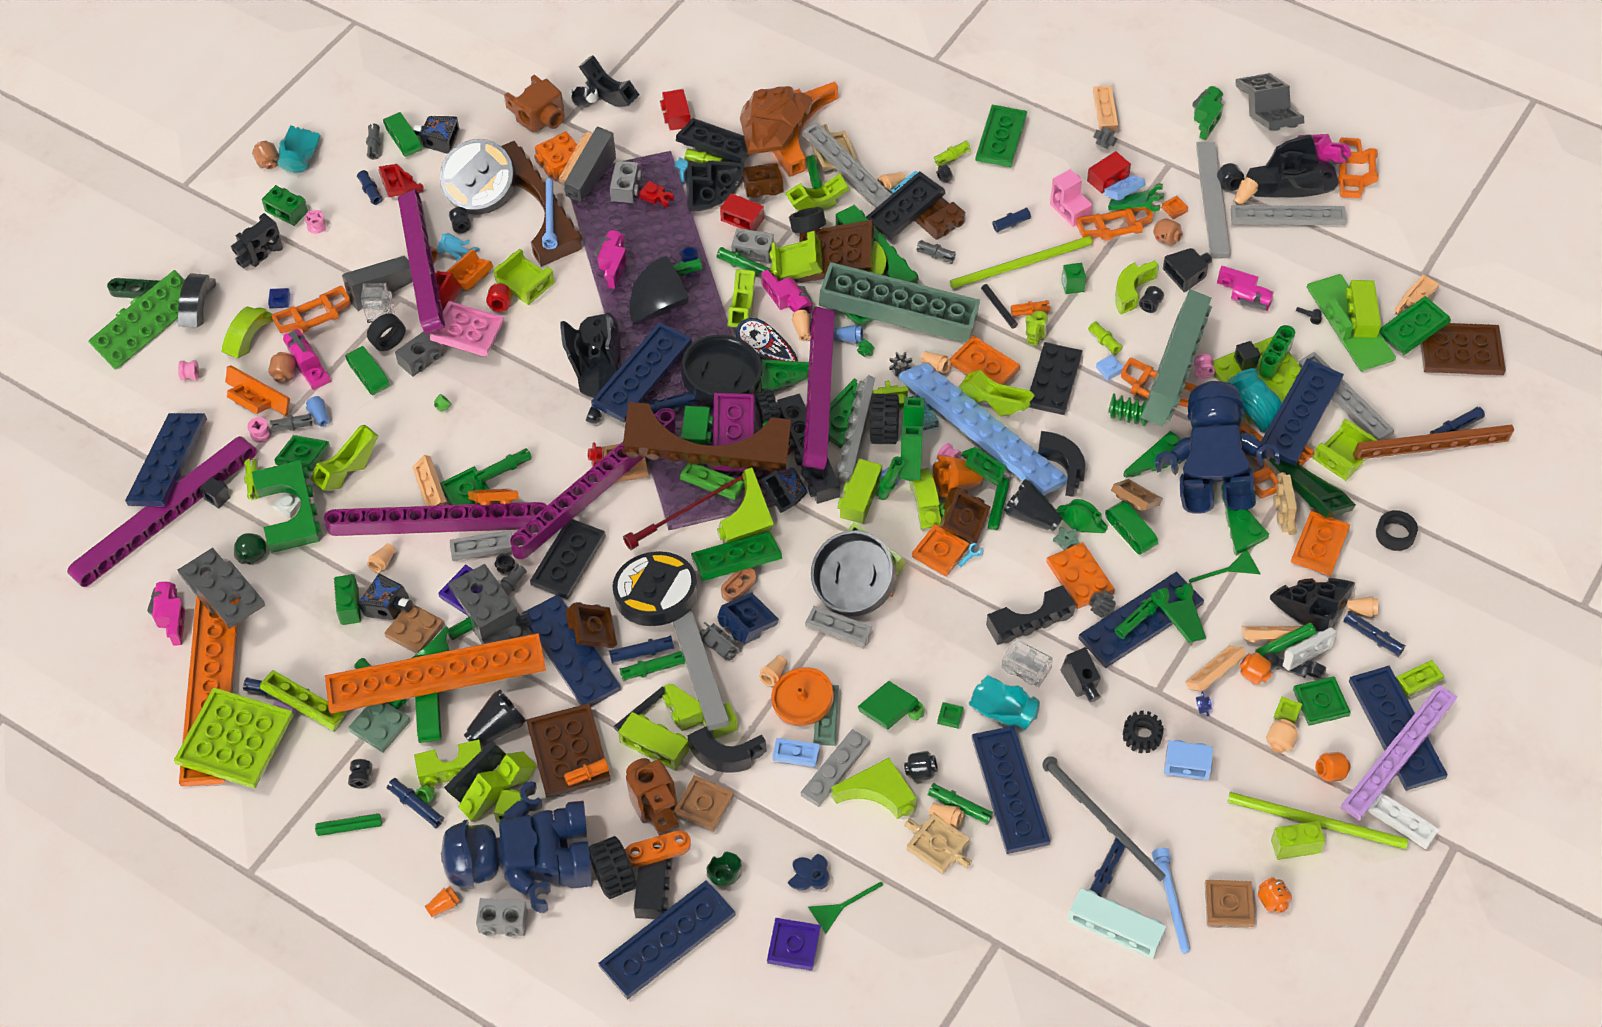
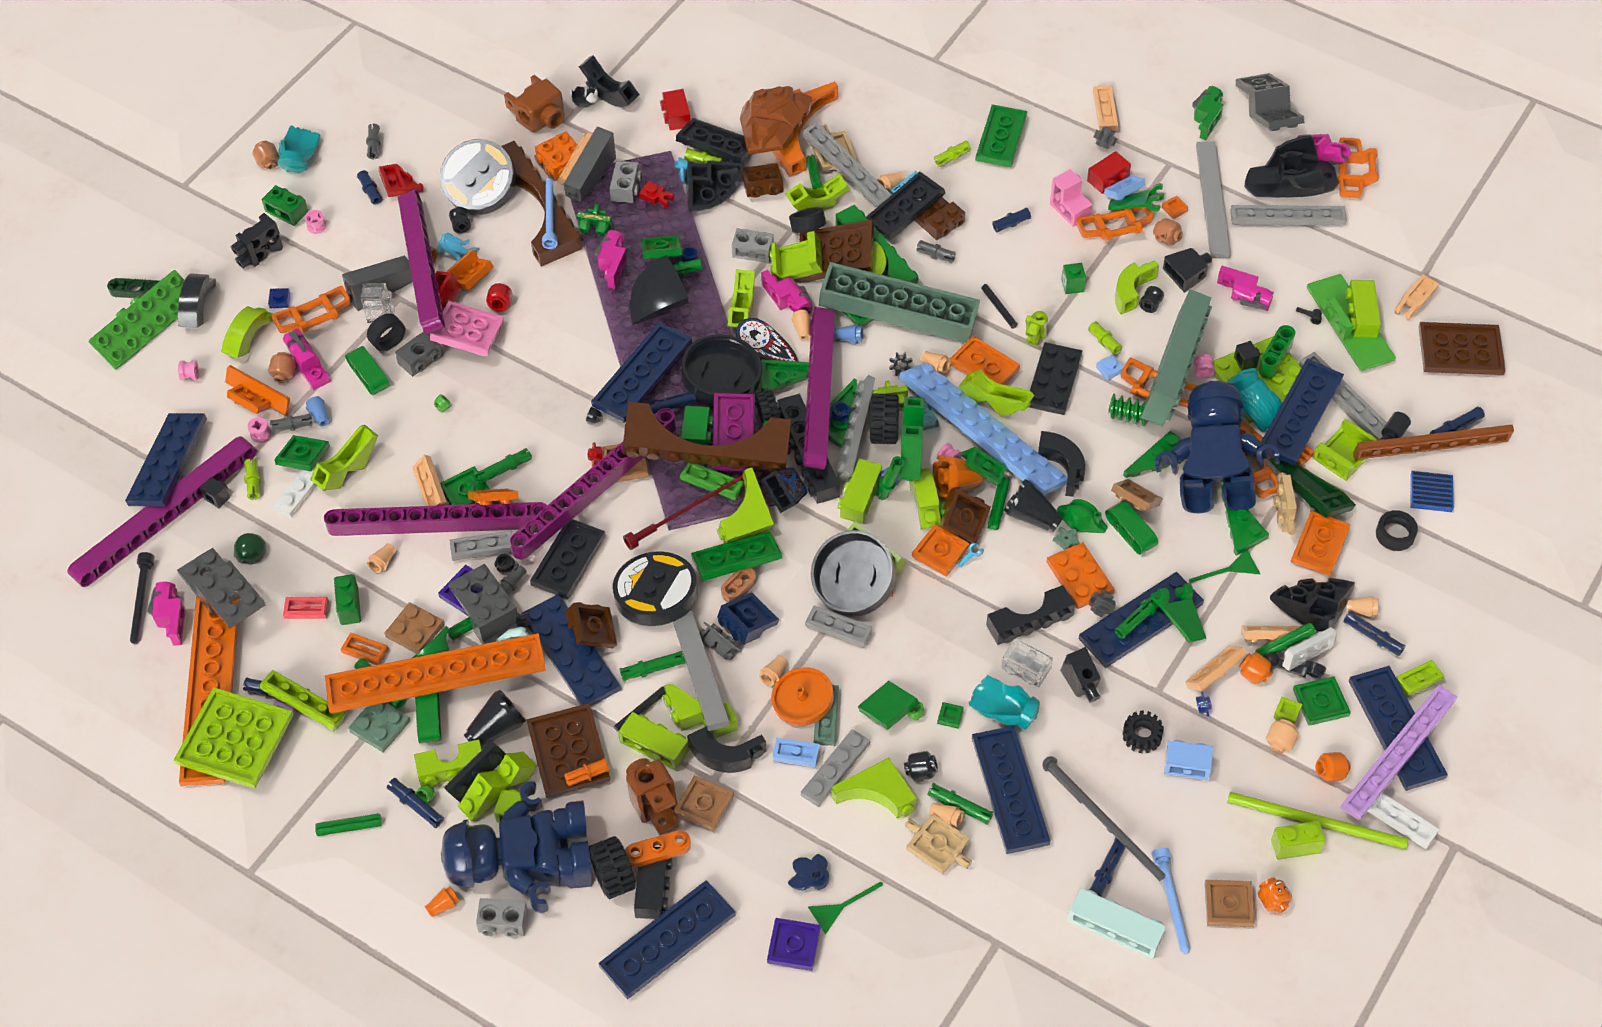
(144, 561): none -> black piece
(302, 527): green arch -> none
(305, 611): none -> coral tile
(357, 654): none -> orange tile
(360, 773): black wheel -> none
(384, 599): black torso -> none
(402, 134): green beam -> none
(438, 132): black torso -> none
(513, 633): none -> light aqua arm
(523, 277): lime panel -> none
(592, 359): black piece -> none
(597, 218): none -> green hips
(641, 649): dark blue pin -> none
(661, 246): none -> green tile
(724, 870): dark green hair -> none
(740, 261): green pin -> none
(742, 212): red brick -> none
(840, 407): none -> clear blue plate
(865, 348): green plate -> none
(944, 173): black plate -> none
(1020, 262): lime piece -> none
(1029, 308): orange axle -> none
(1230, 176): black head -> none
(1246, 190): light nougat cone -> none
(1396, 426): none -> black brick
(1414, 325): green plate -> none
(1431, 491): none -> tile

